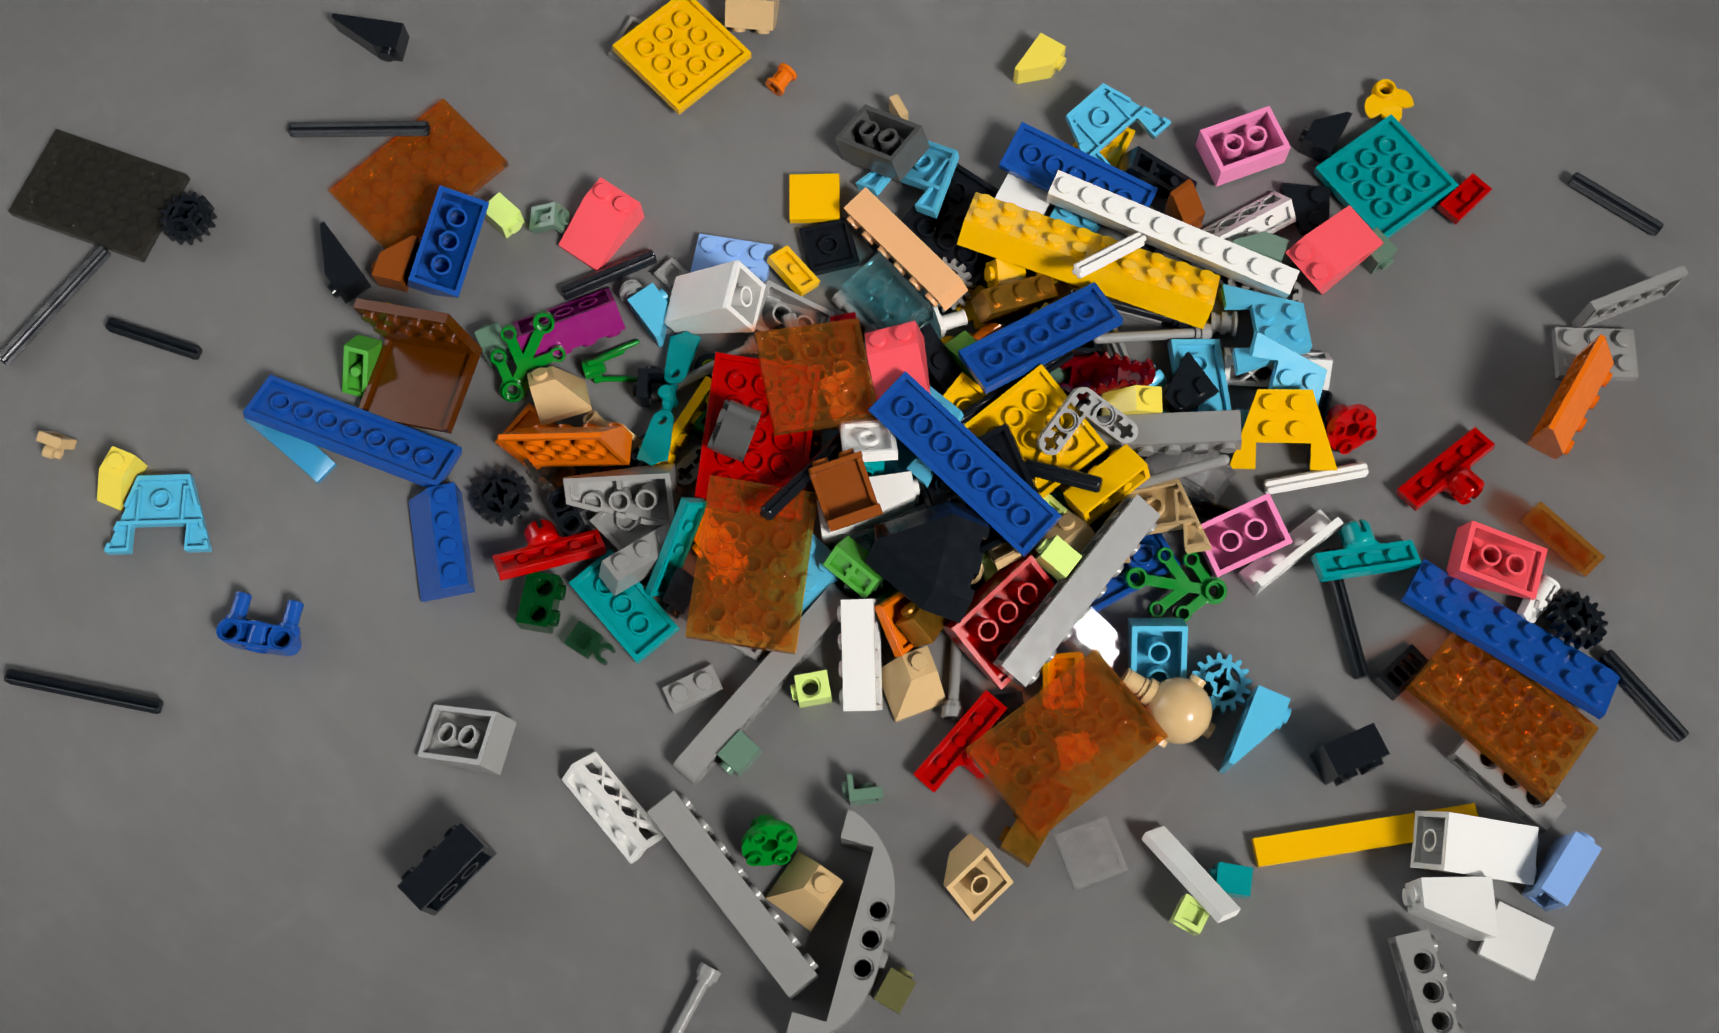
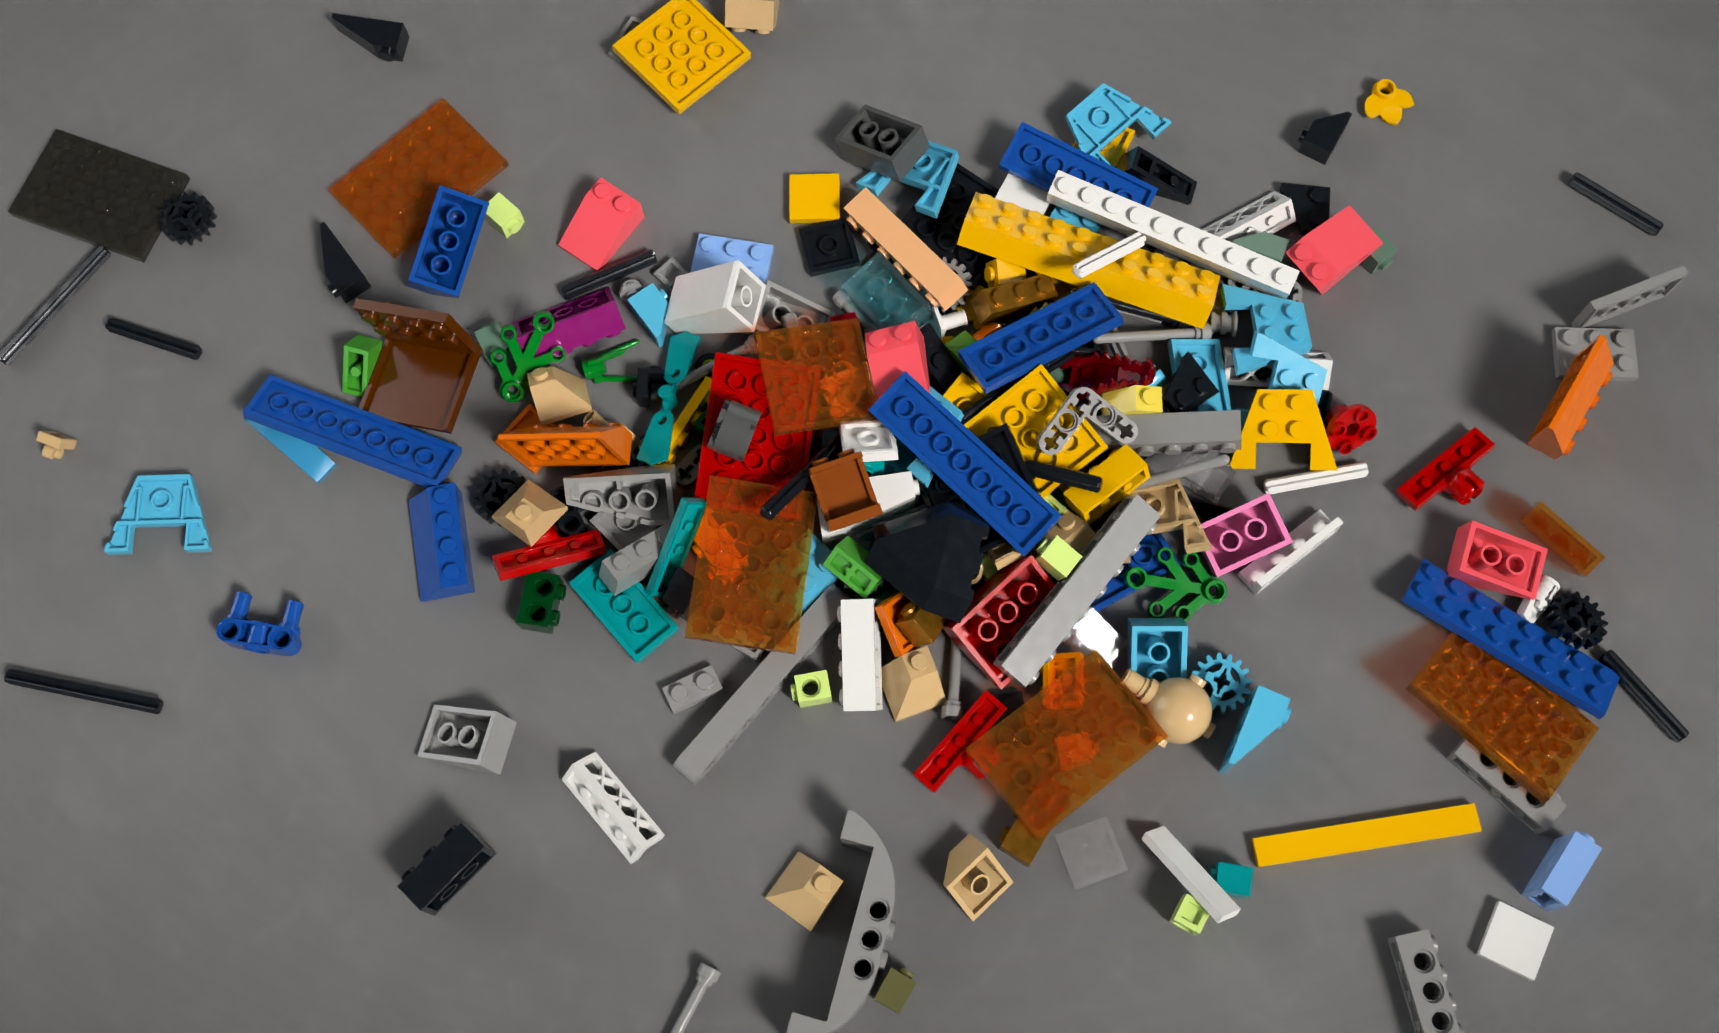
(117, 477): light yellow slope -> none
(359, 129): black axle -> none
(395, 264): dark orange slope -> none
(529, 512): none -> tan slope
(549, 217): sand green bracket -> none
(551, 477): clear smoke bracket -> none
(587, 641): clear green plate -> none
(736, 899): light grey brick -> none
(738, 754): sand green brick -> none
(768, 842): green plate -> none
(781, 79): orange bush -> none
(793, 271): yellow plate -> none
(866, 794): sand green bracket -> none
(897, 107): tan tile -> none
(1040, 60): light yellow slope -> none
(1185, 205): dark orange slope -> none
(1242, 146): bright pink brick -> none
(1348, 627): black axle -> none
(1350, 753): black brick -> none
(1364, 555): teal plate -> none
(1386, 177): teal plate -> none
(1387, 684): black slope -> none
(1455, 904): white slope -> none
(1464, 198): red plate -> none
(1474, 846): white slope -> none

